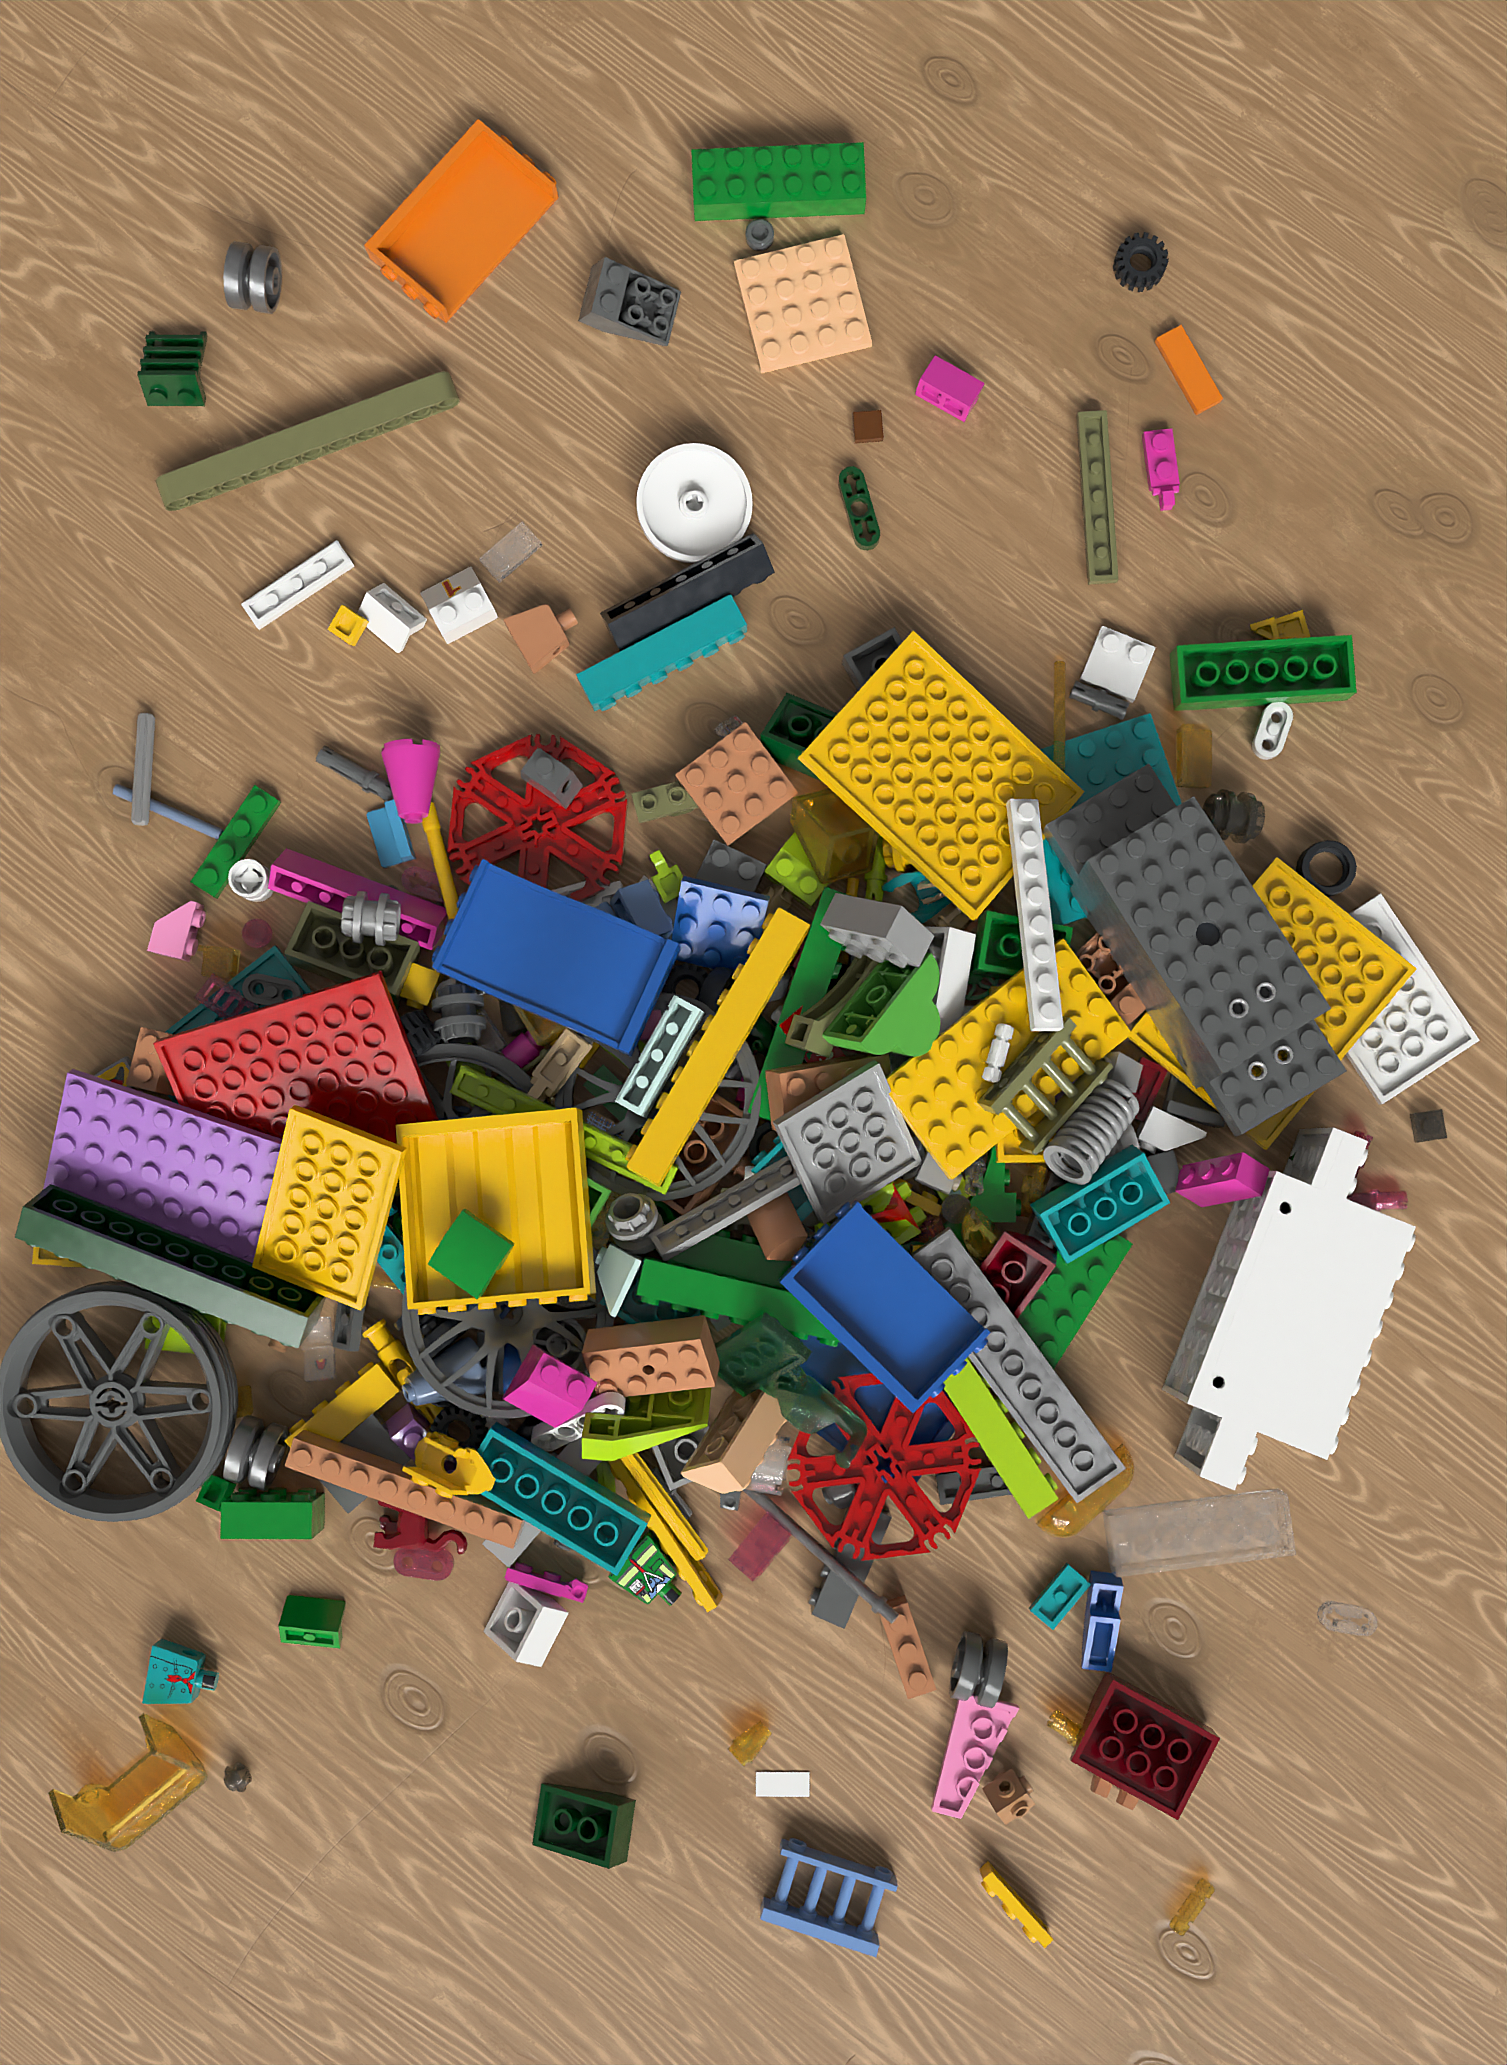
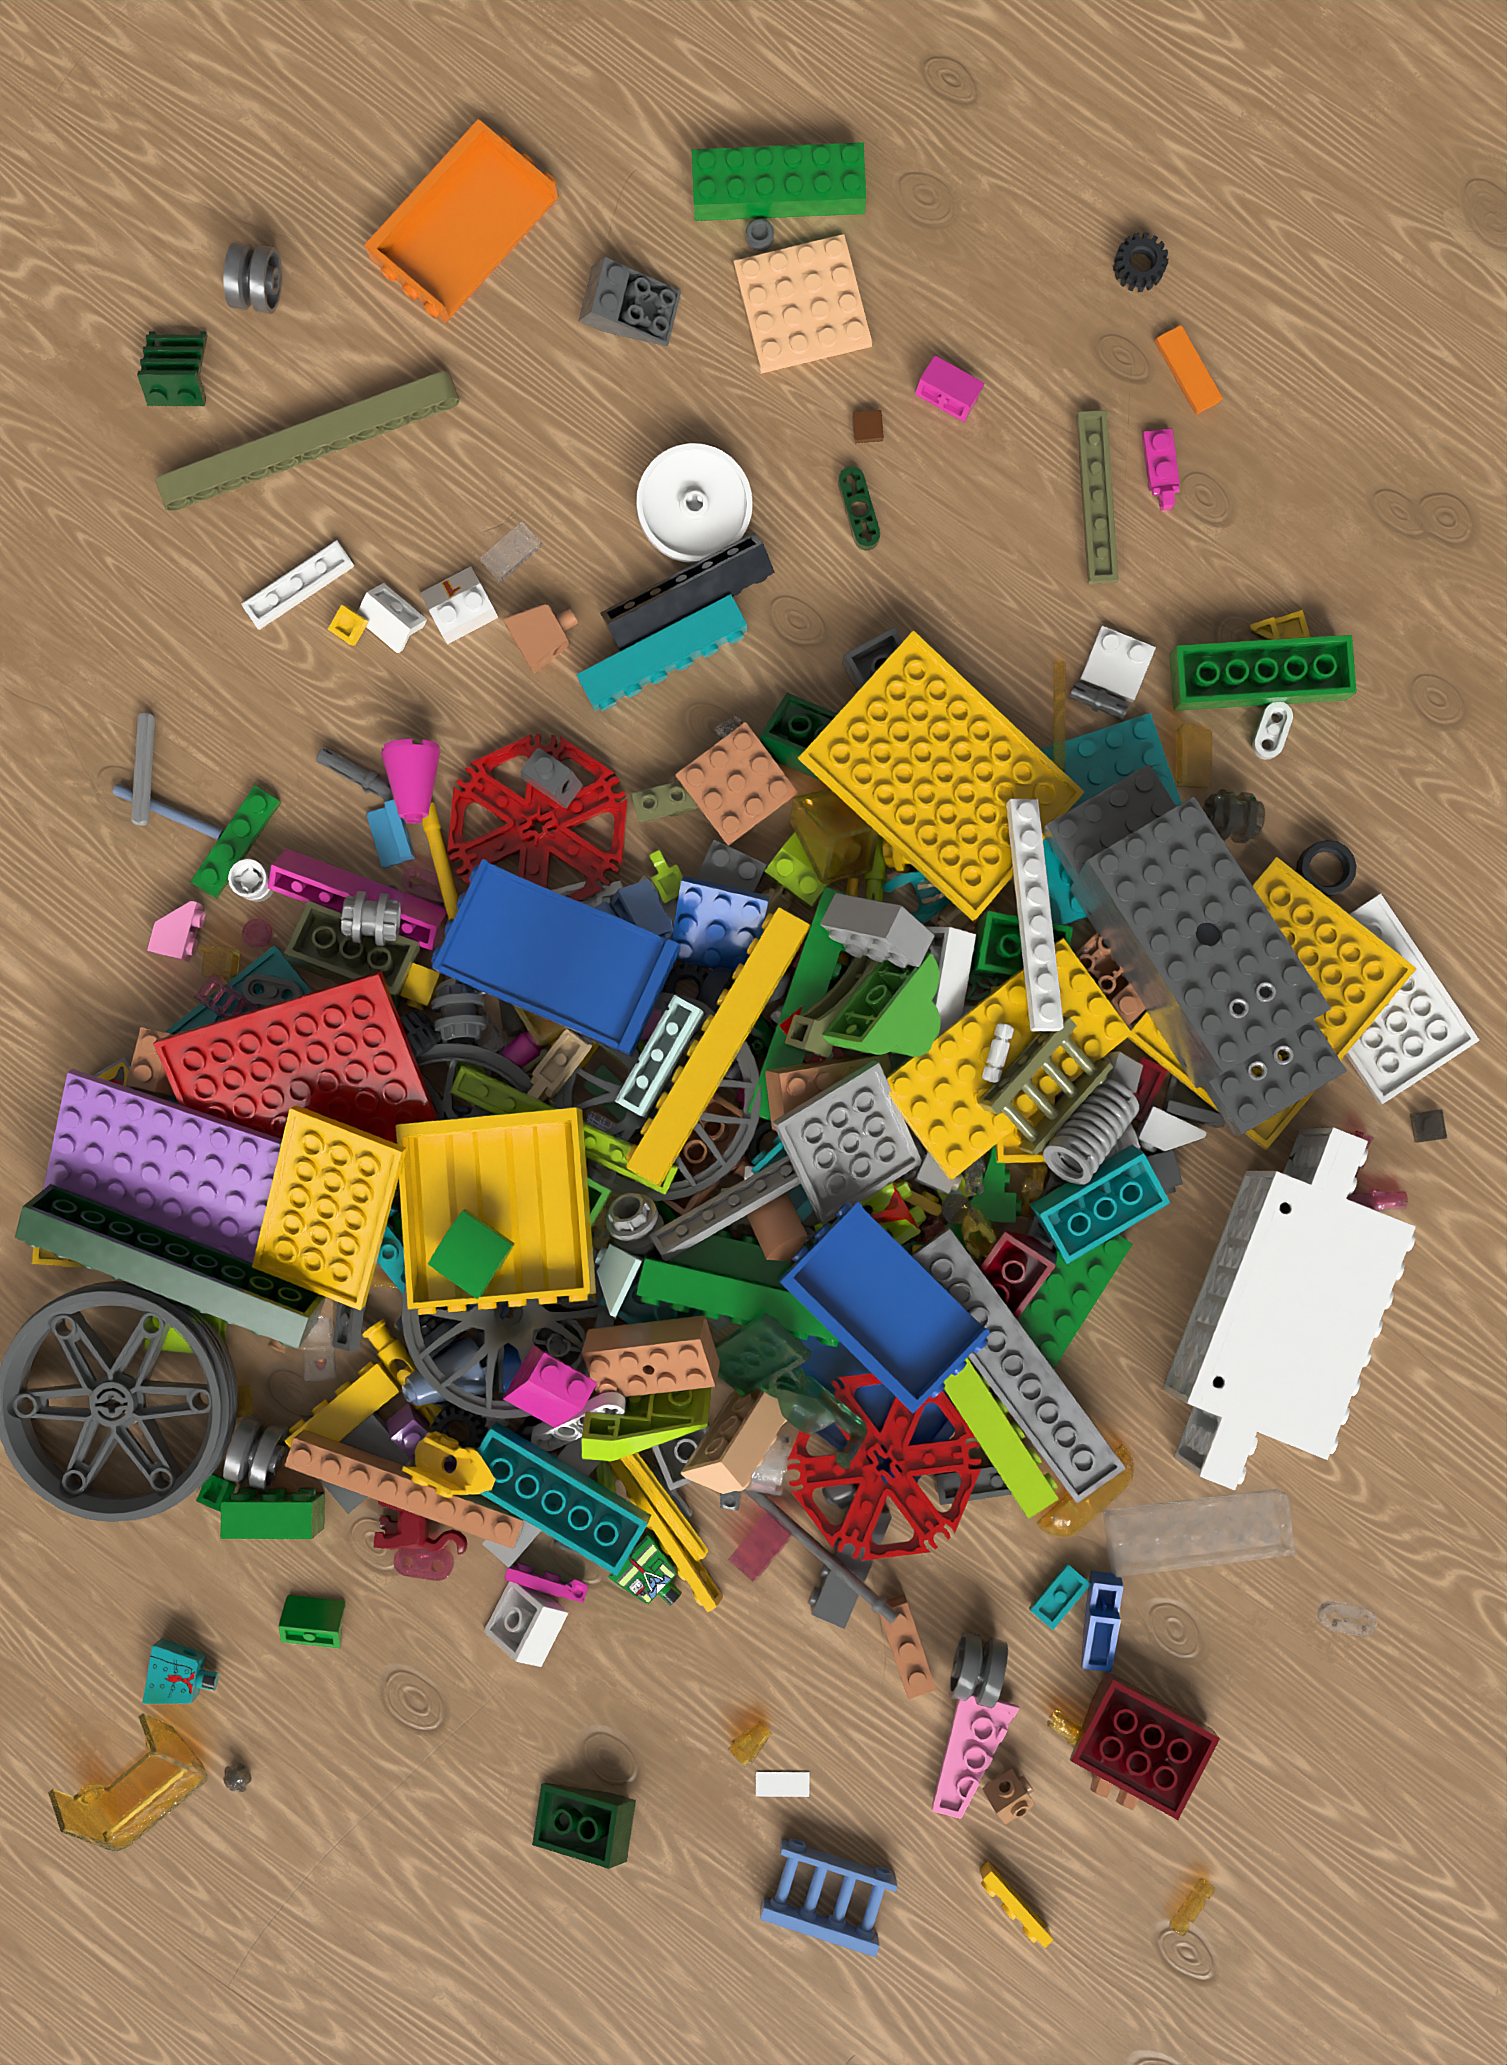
(1222, 1180): dark pink brick -> none

